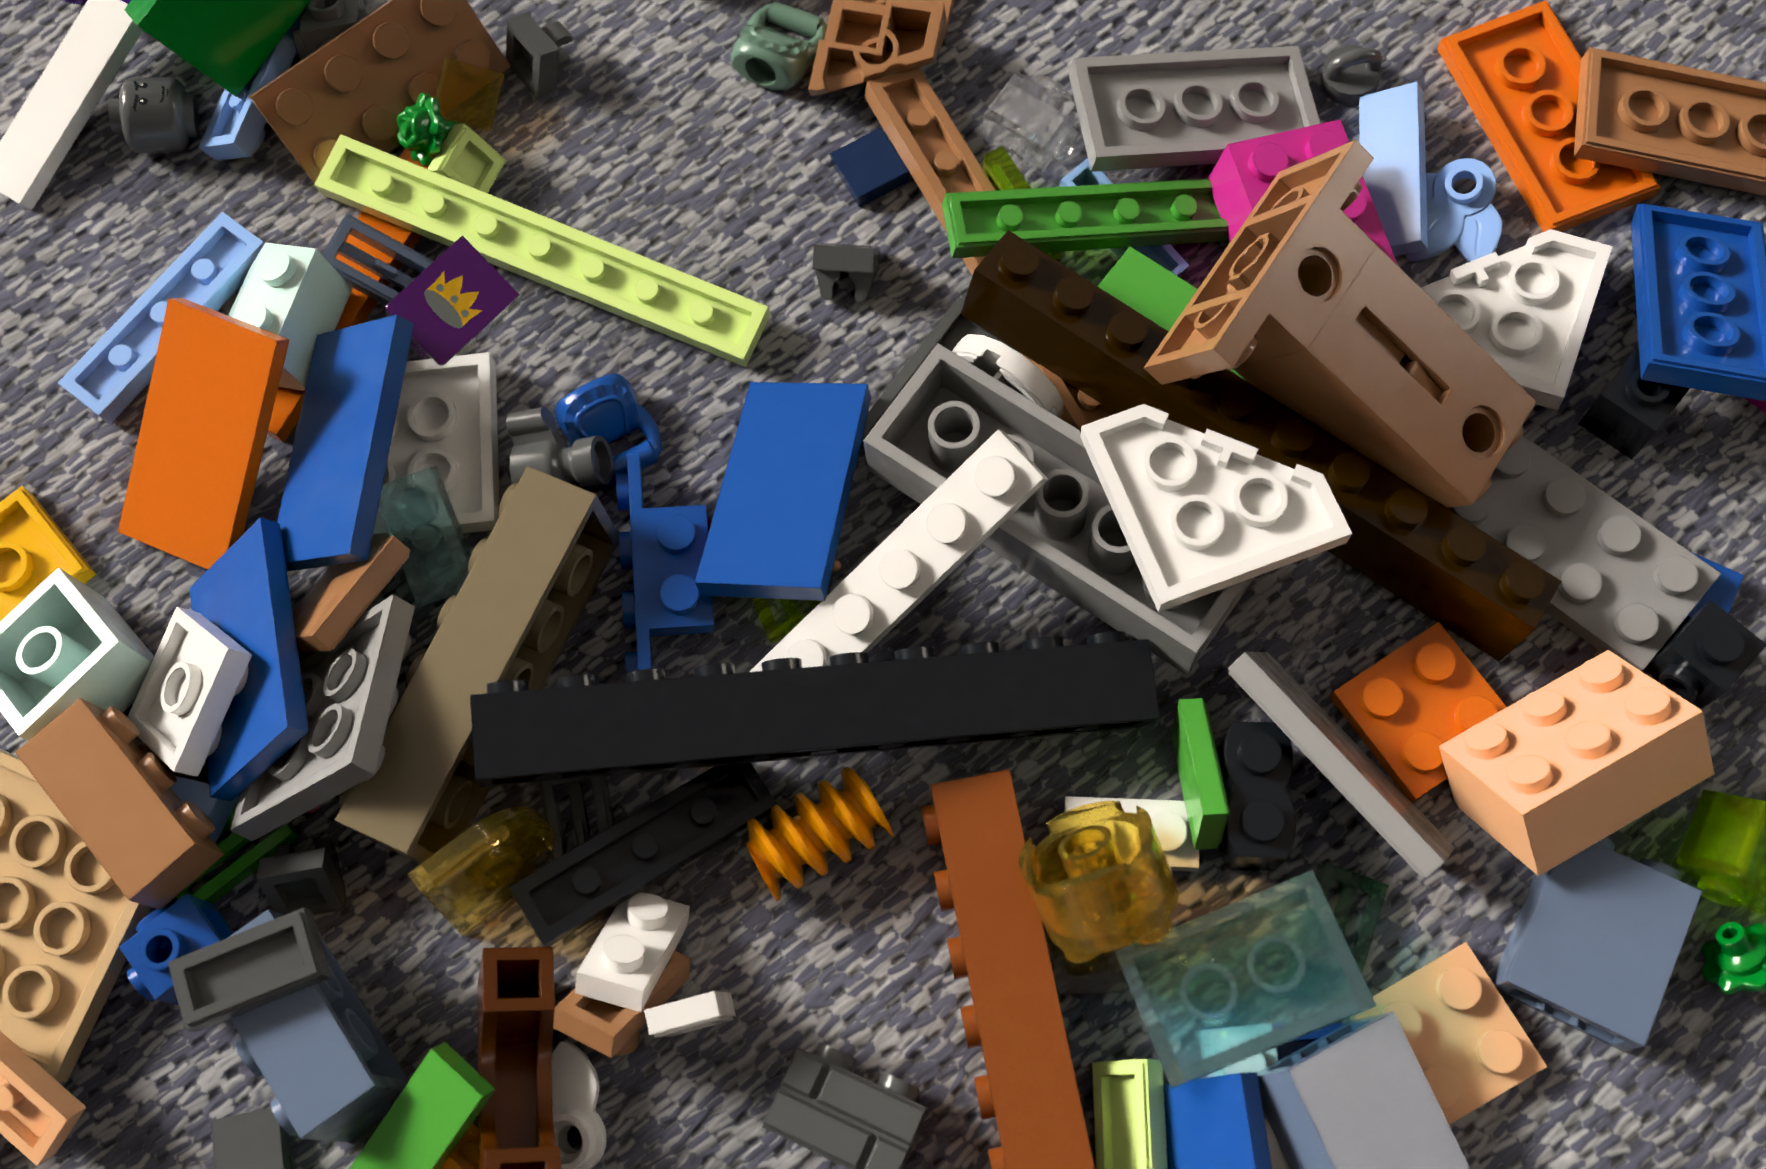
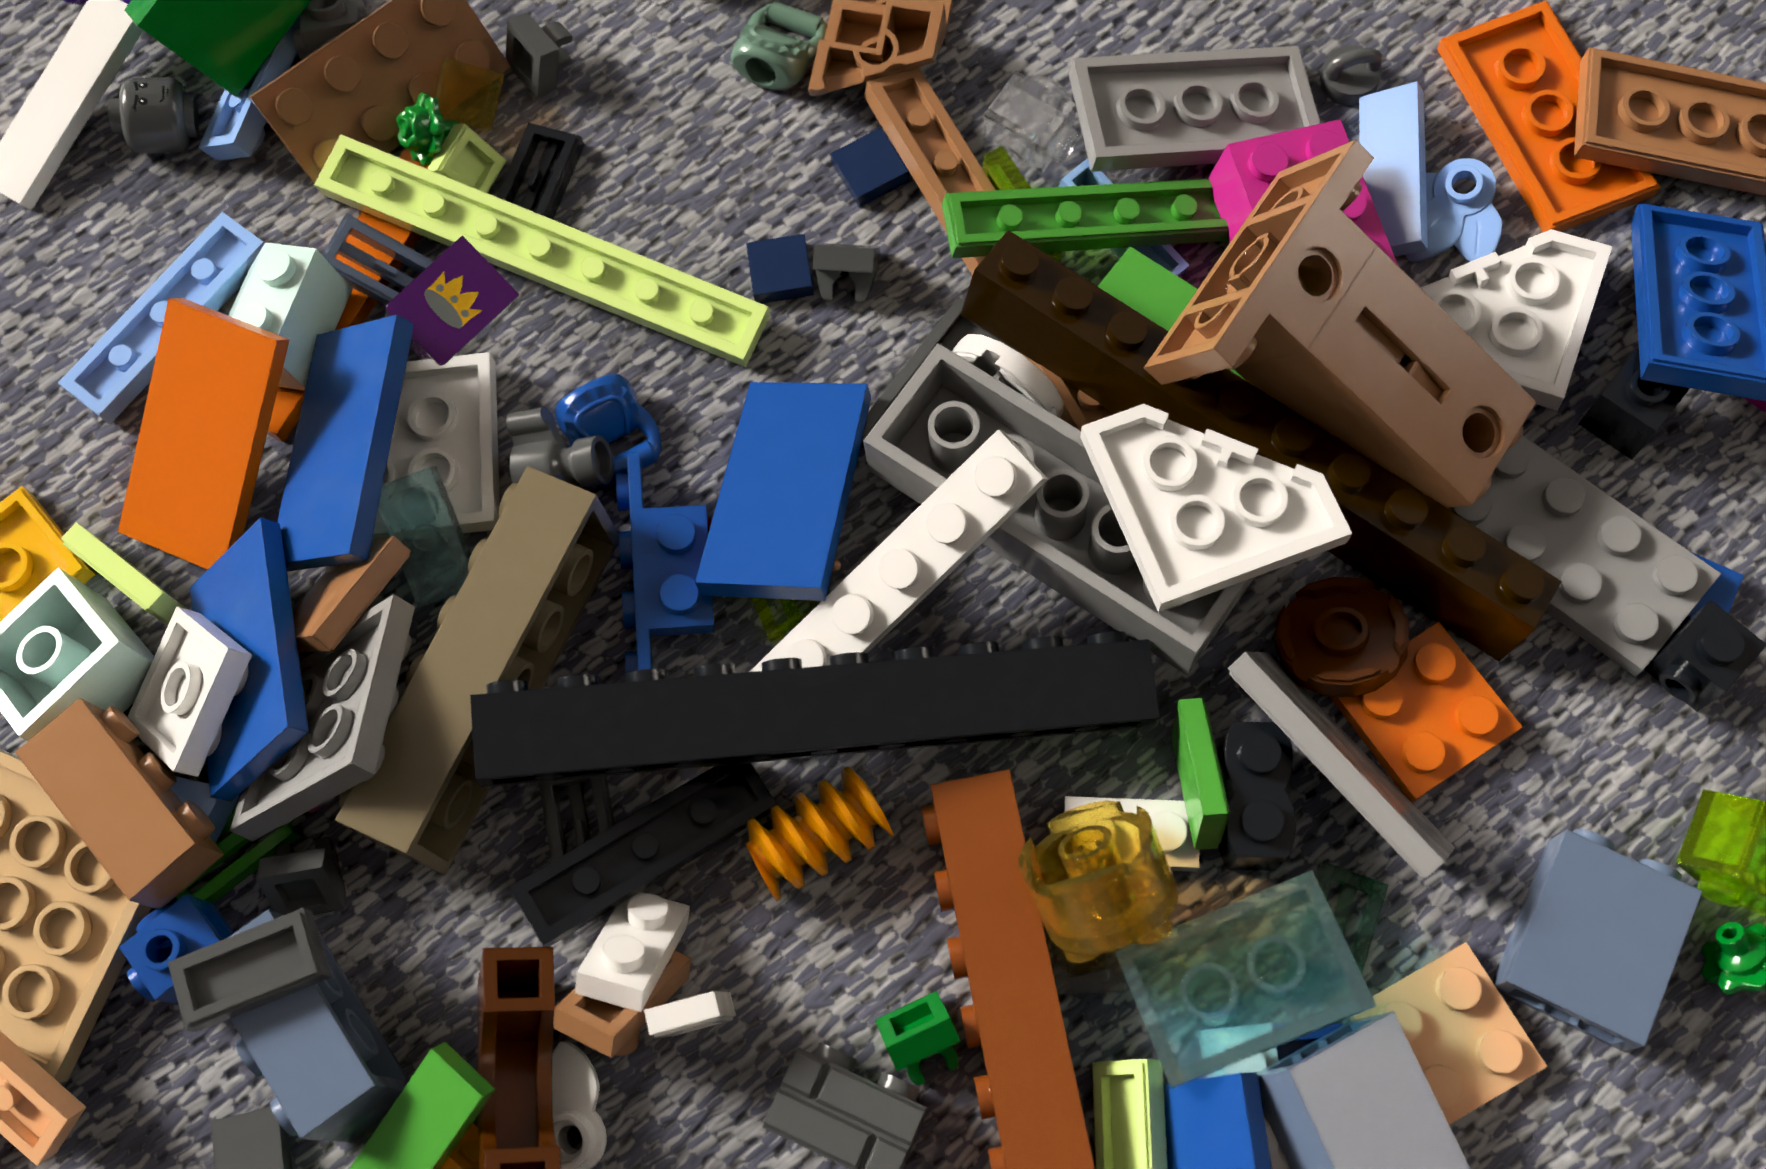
(121, 573): none -> yellowish green tile
(475, 869): clear yellow tile -> none
(561, 174): none -> black tile
(779, 269): none -> dark blue tile
(917, 1033): none -> green tile
(1342, 637): none -> reddish brown tile
(1577, 760): light nougat brick -> none

